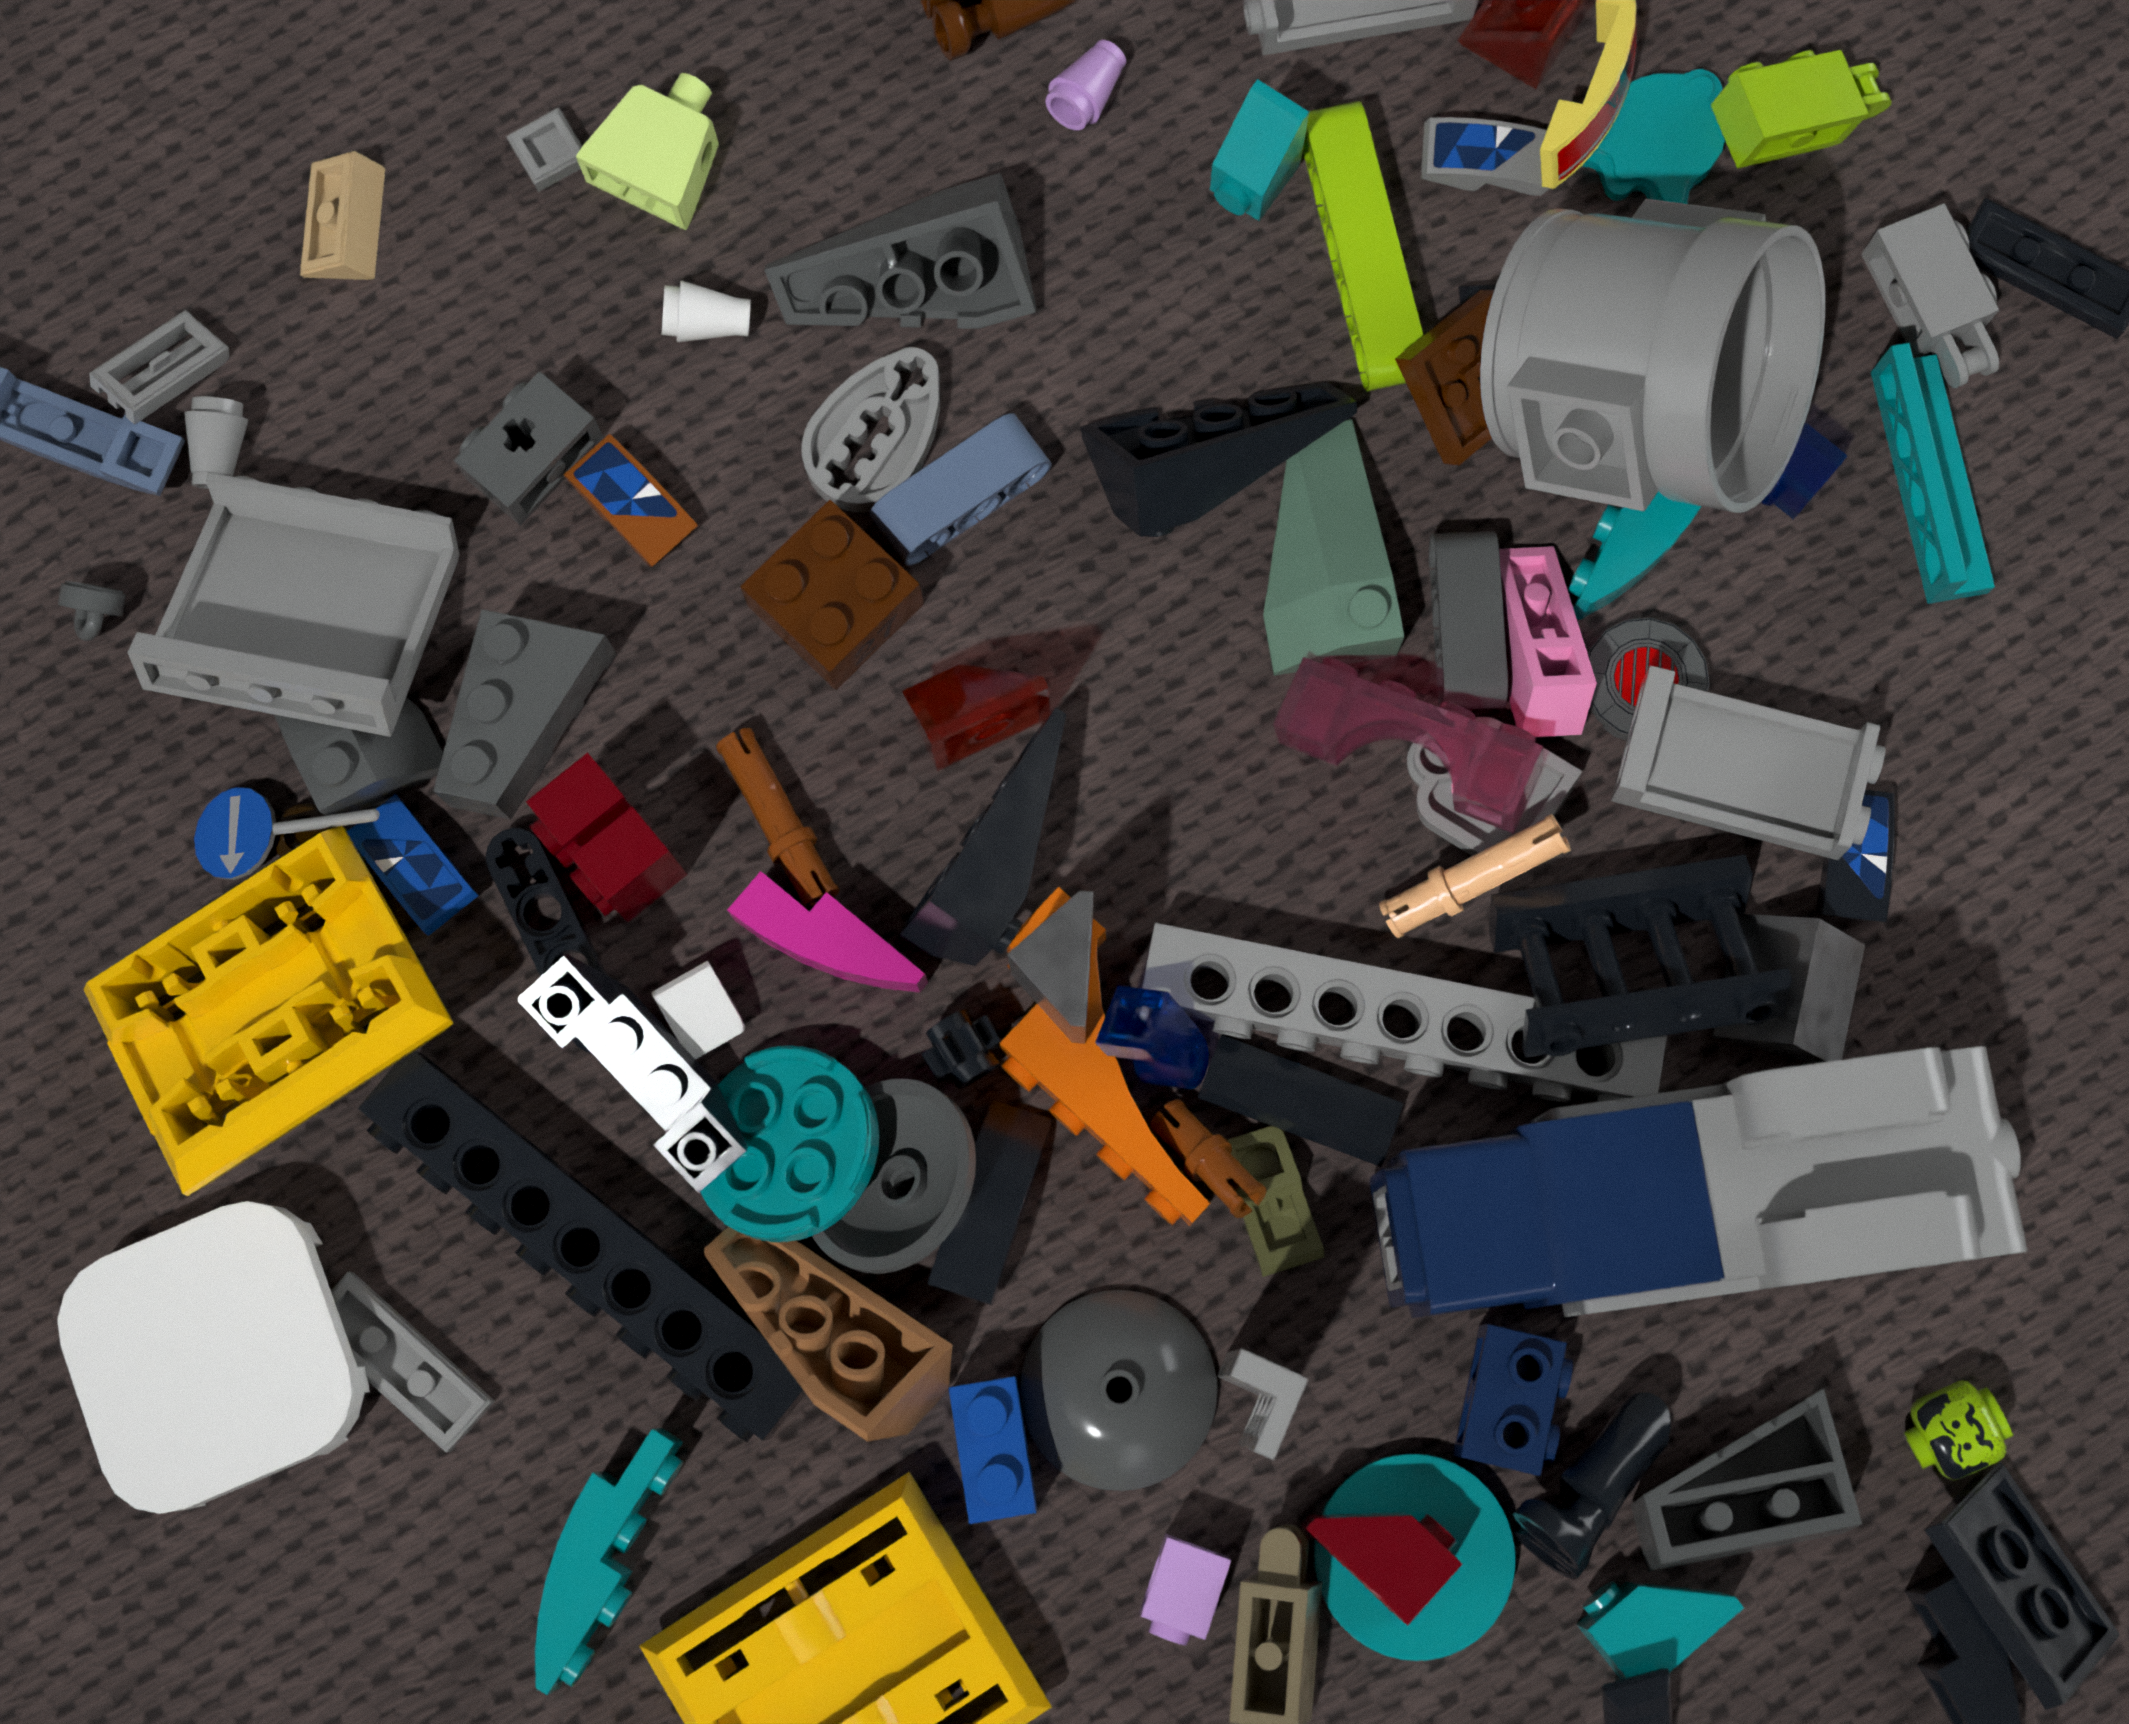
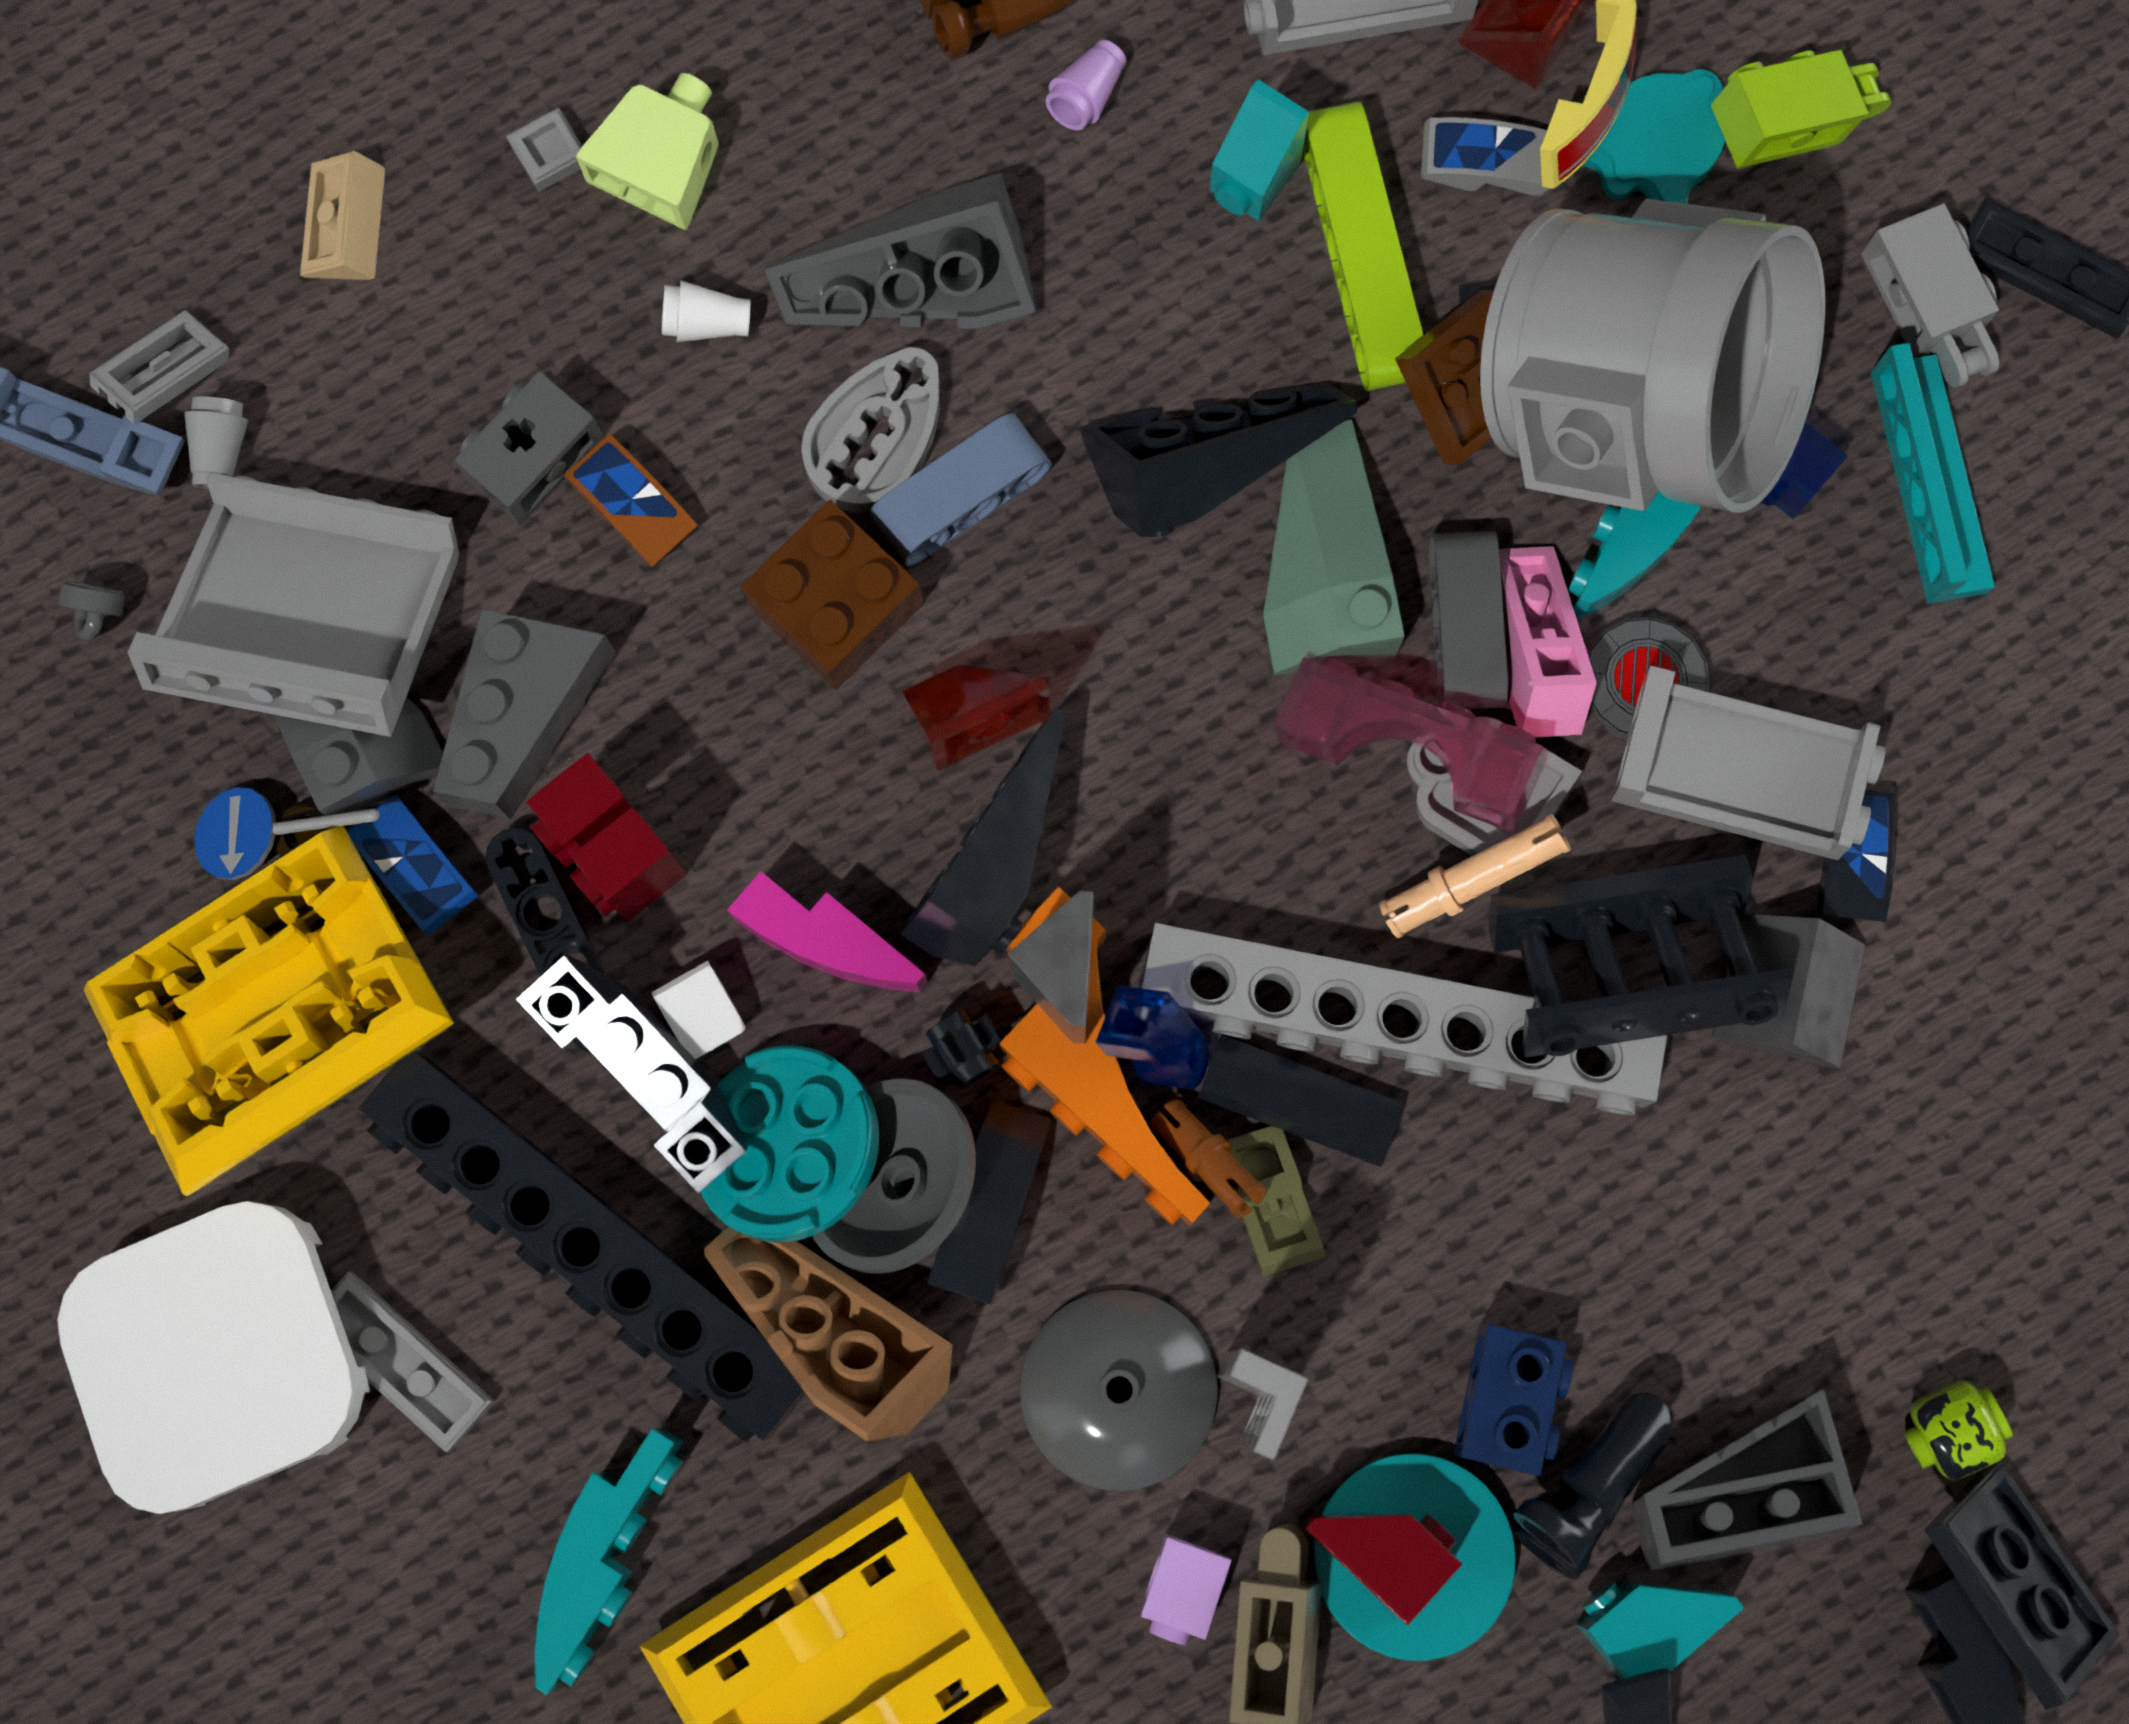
(788, 839): dark orange pin -> none
(993, 1450): blue brick -> none
(1709, 1190): piece -> none

